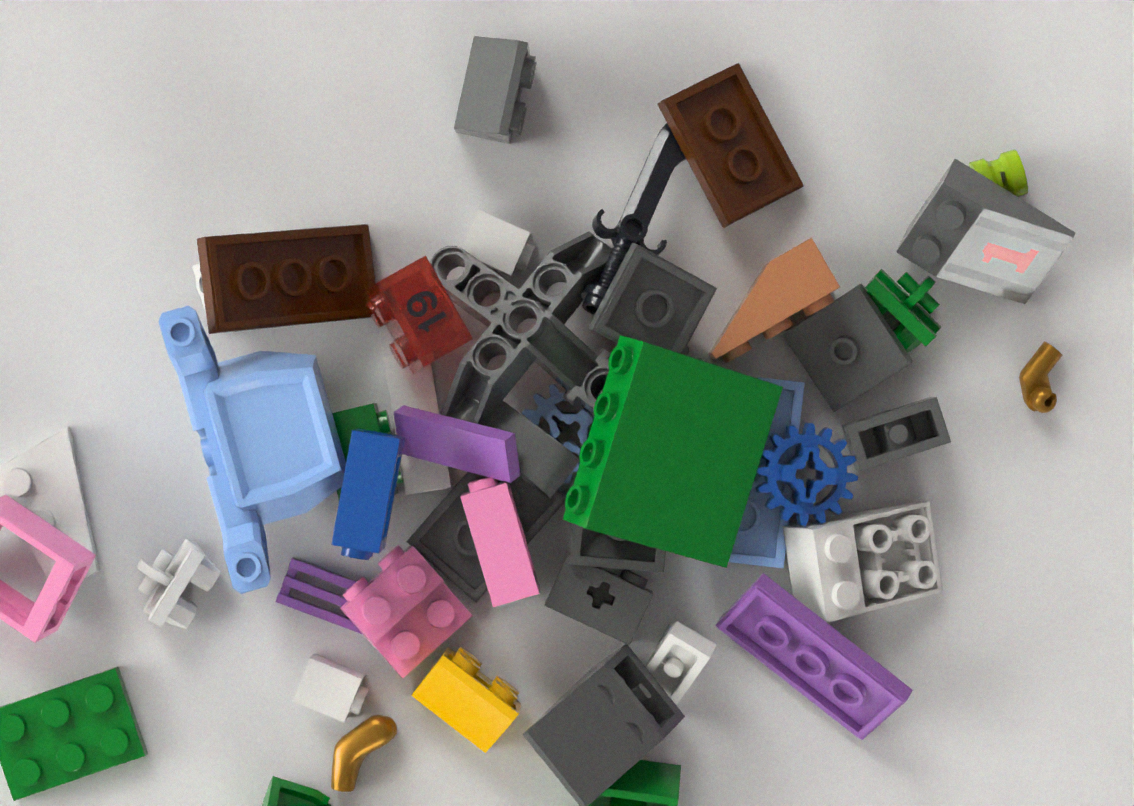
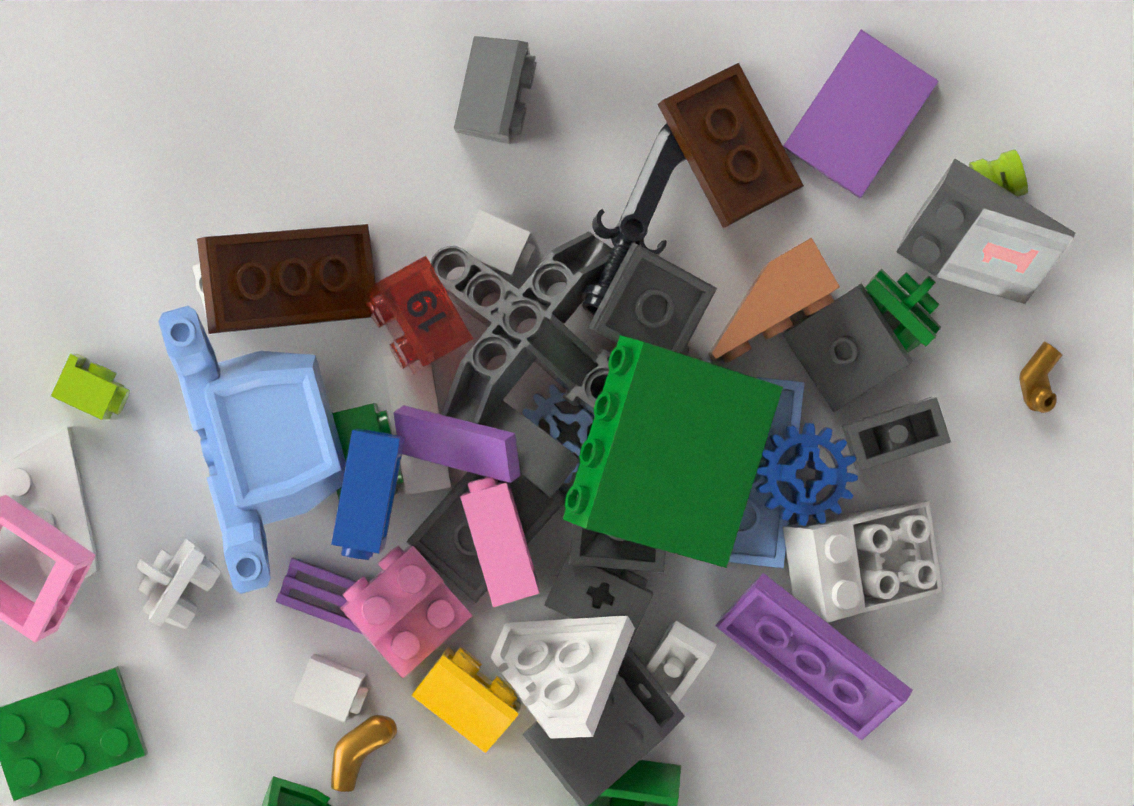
(90, 389): none -> lime brick
(563, 669): none -> white plate
(860, 114): none -> medium lavender tile

